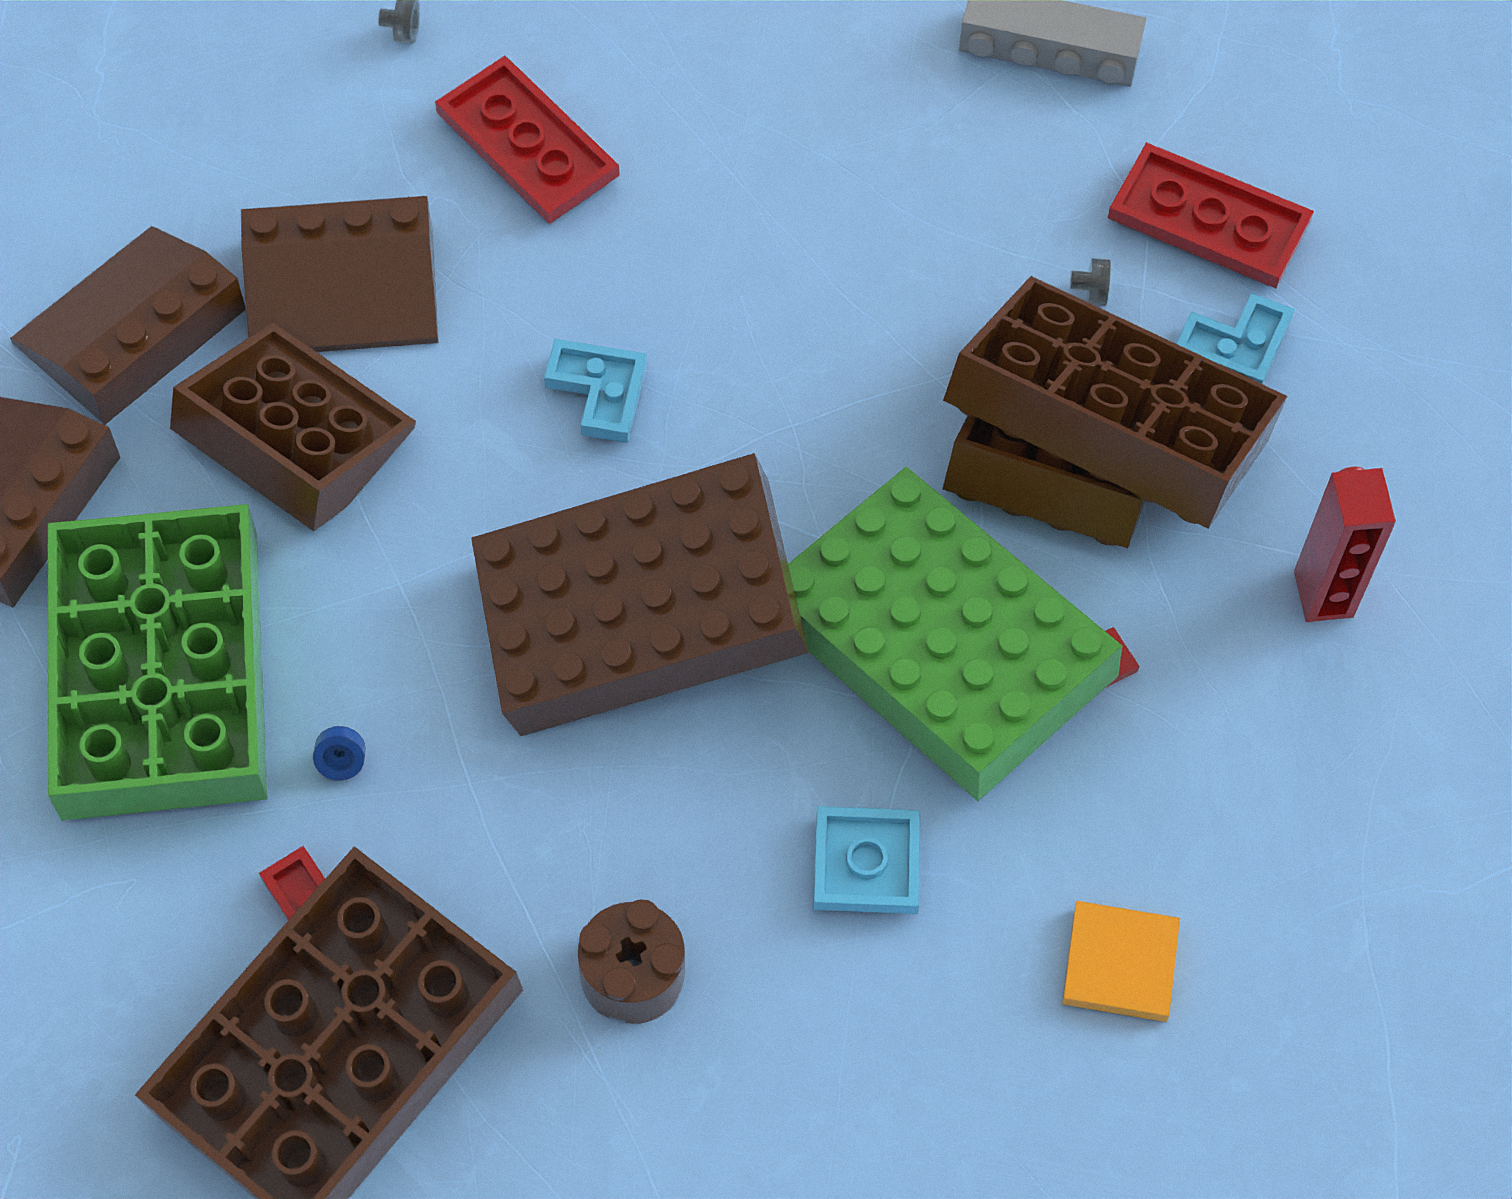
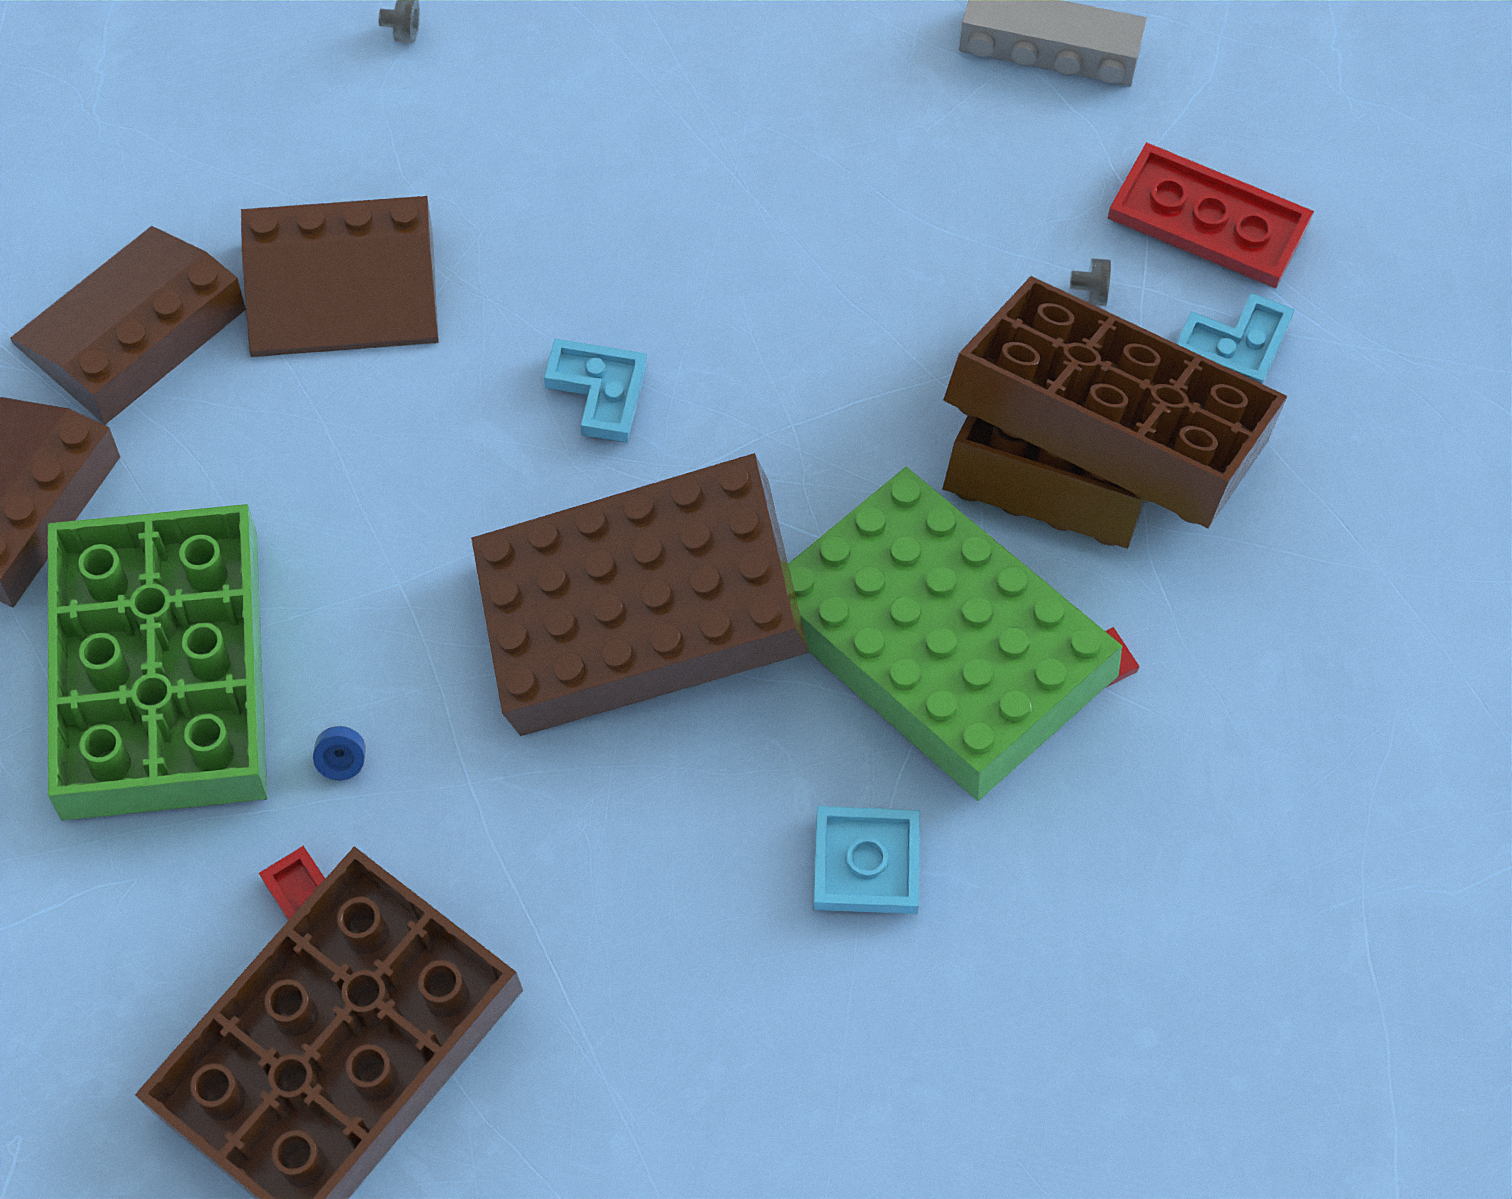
(289, 424): reddish brown slope -> none
(527, 139): red plate -> none
(637, 933): reddish brown brick -> none
(1121, 961): light orange tile -> none
(1344, 543): brick -> none

